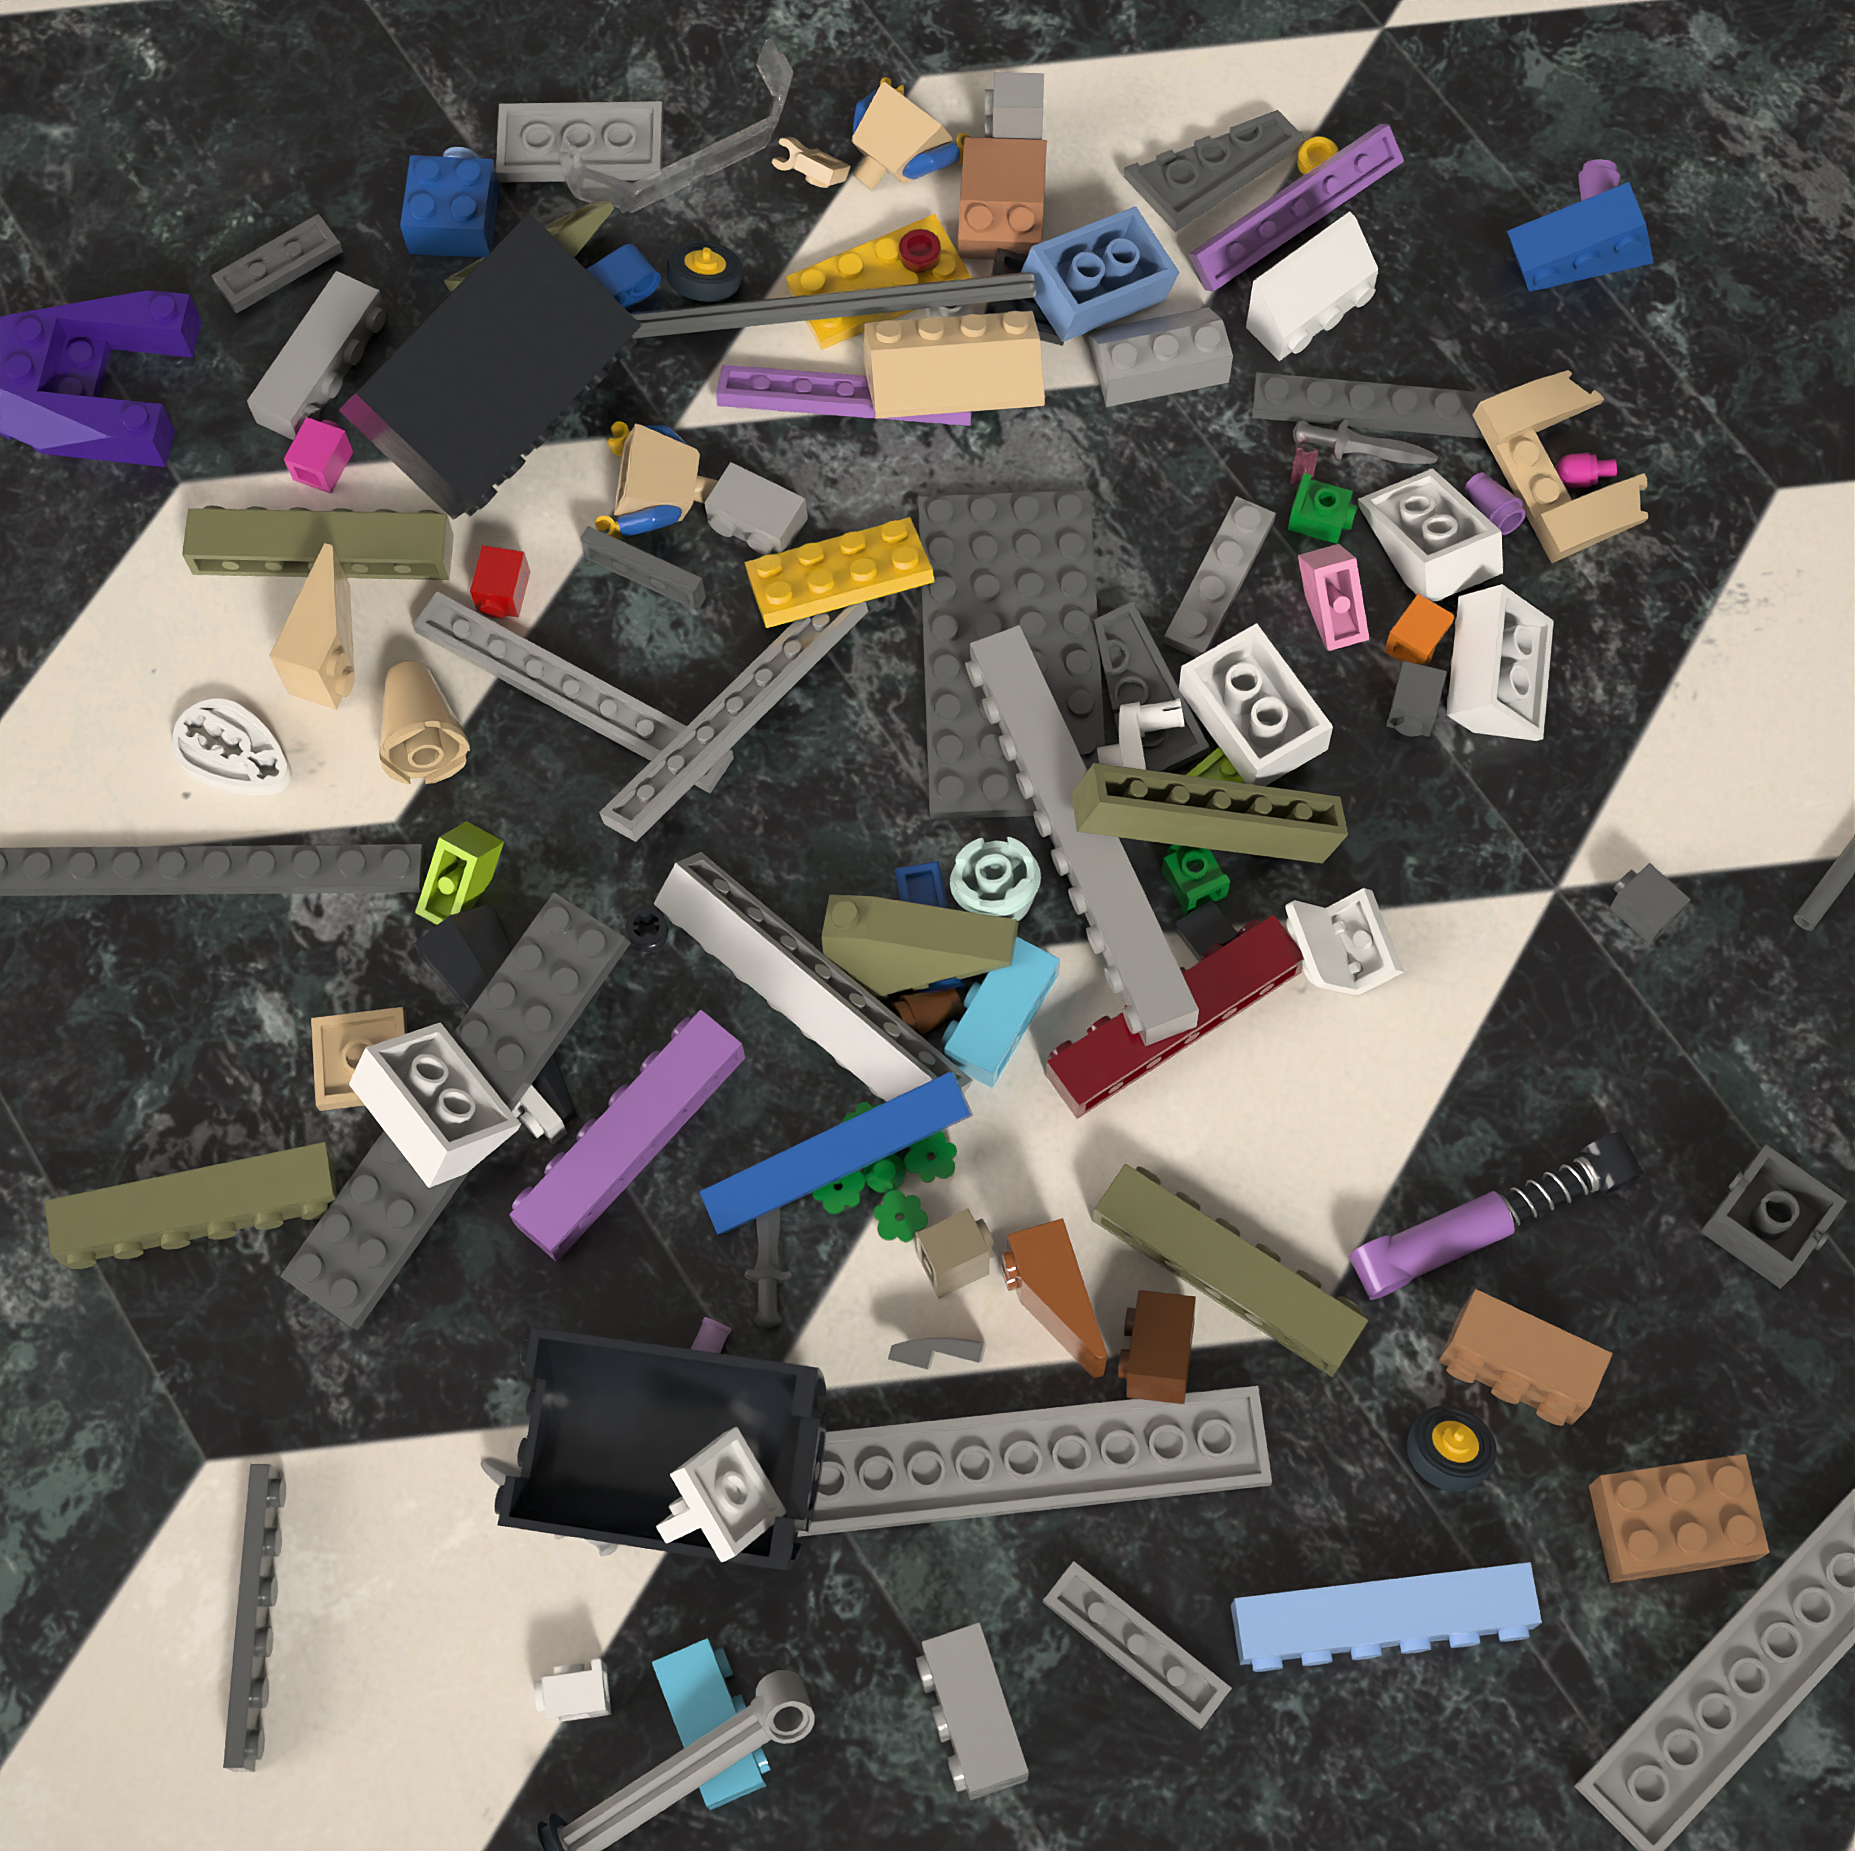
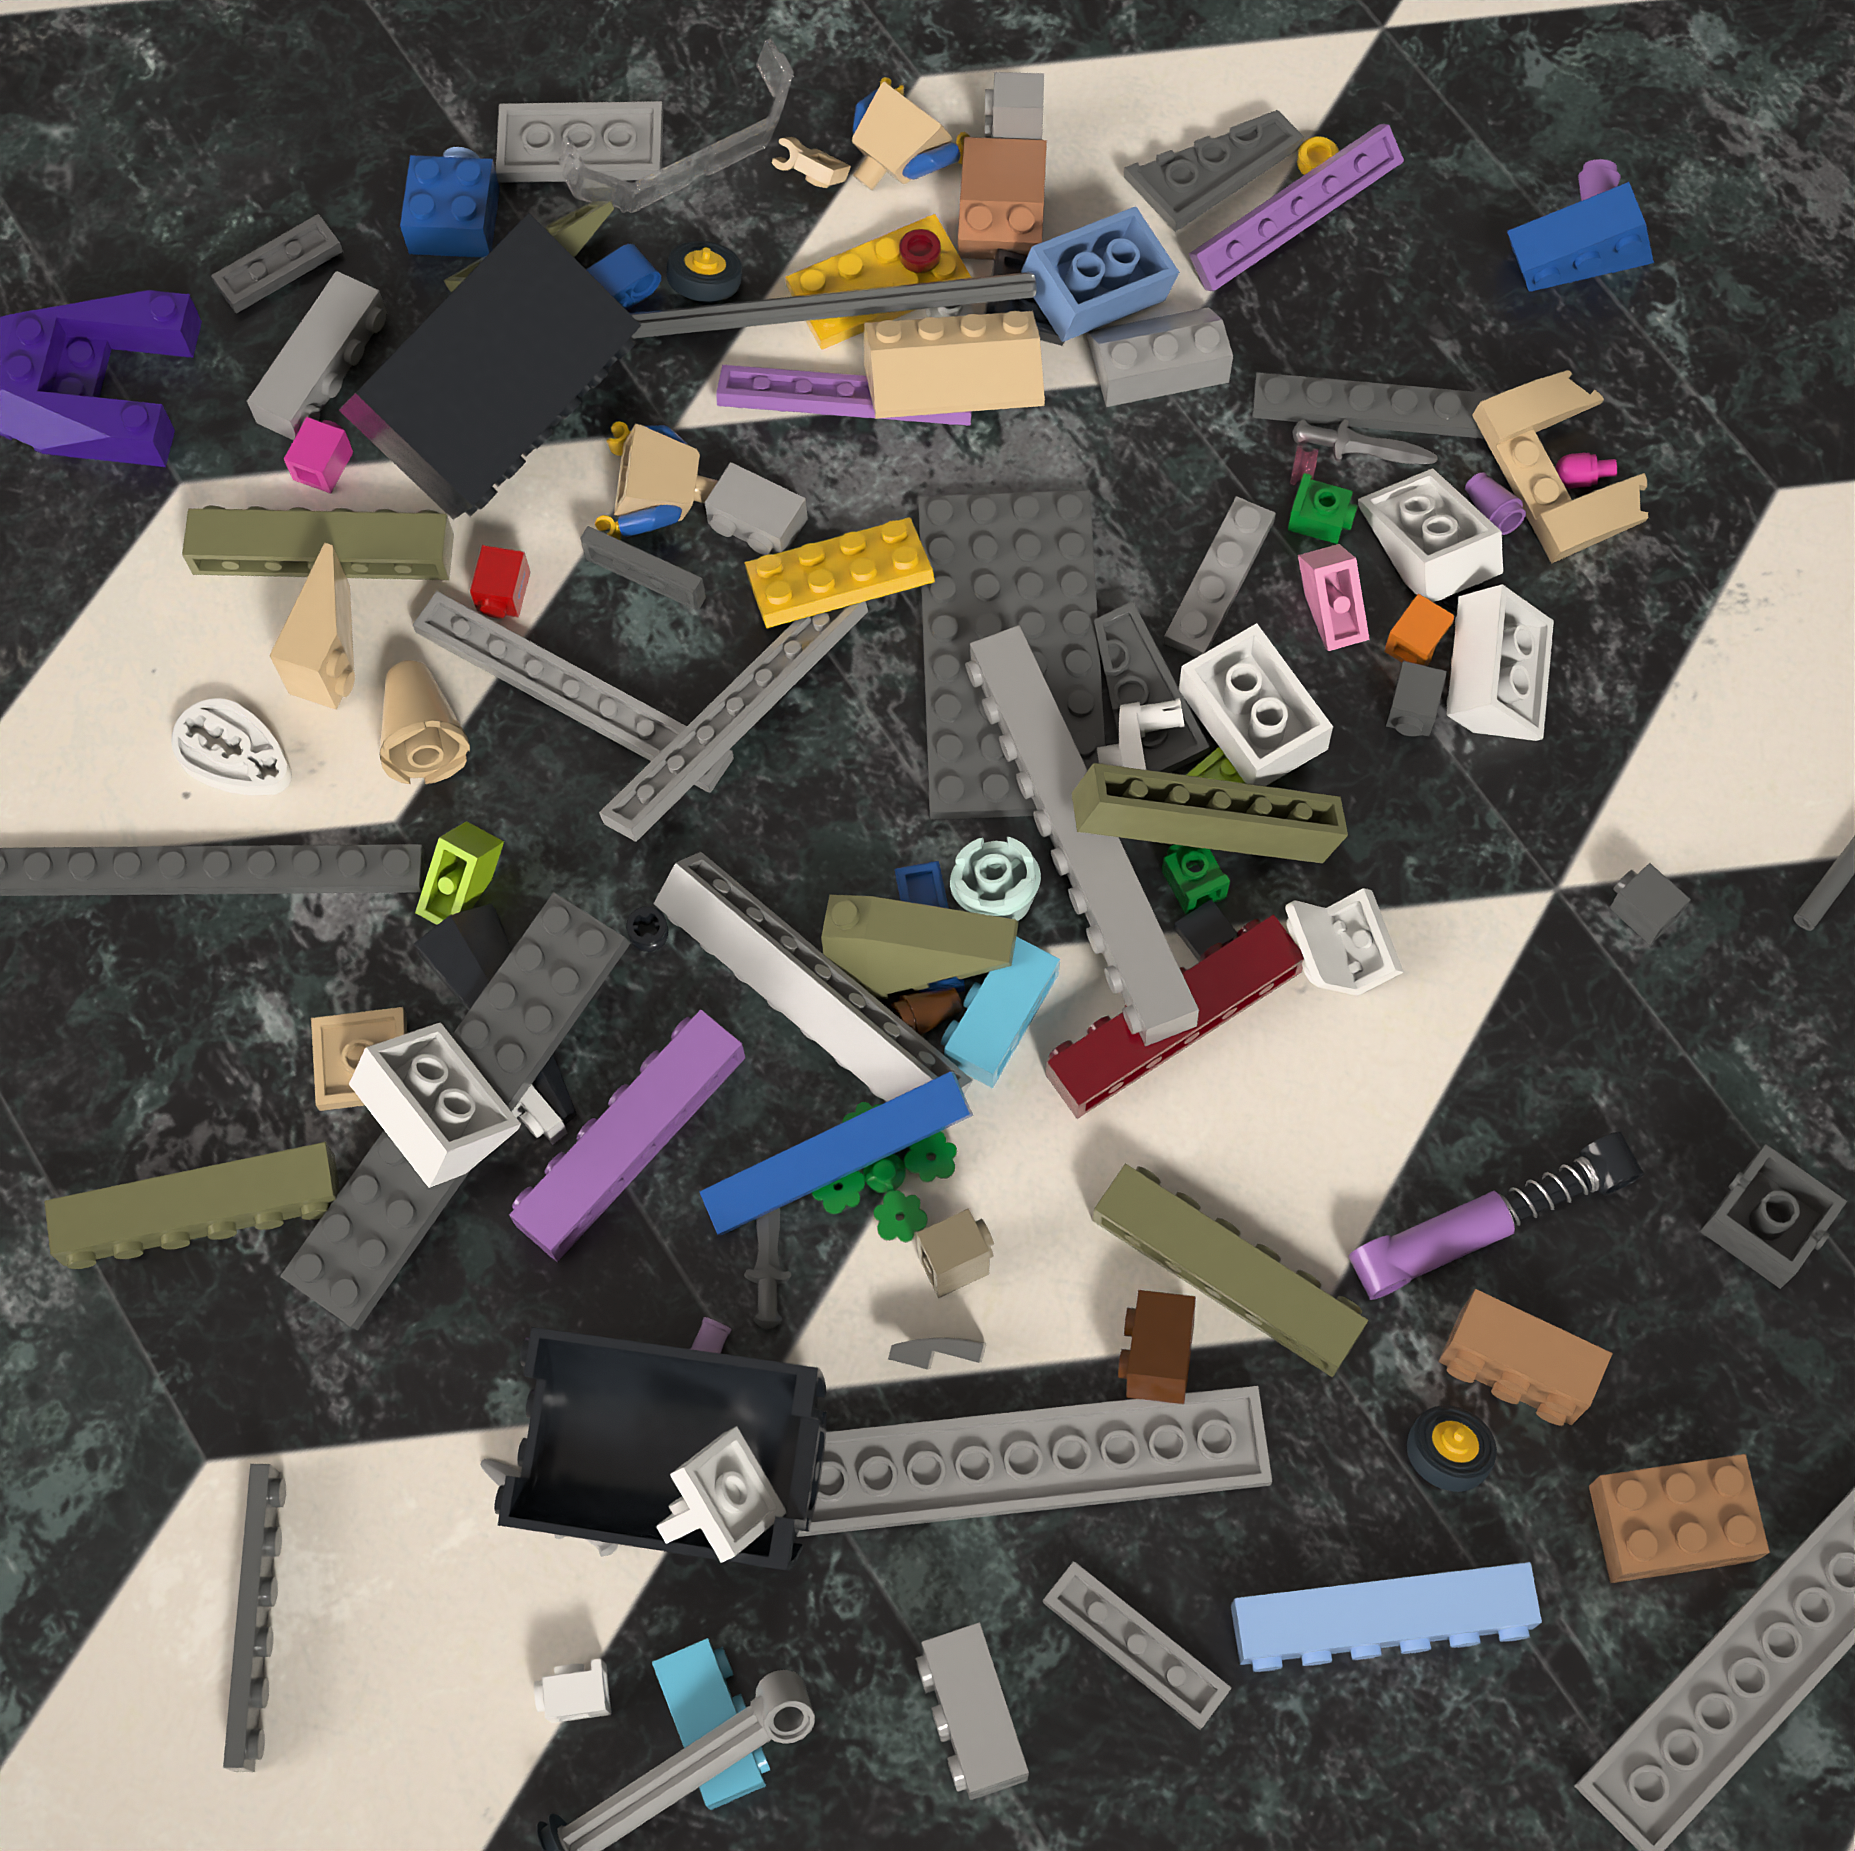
(1051, 1288): dark orange slope -> none
(1312, 288): white slope -> none

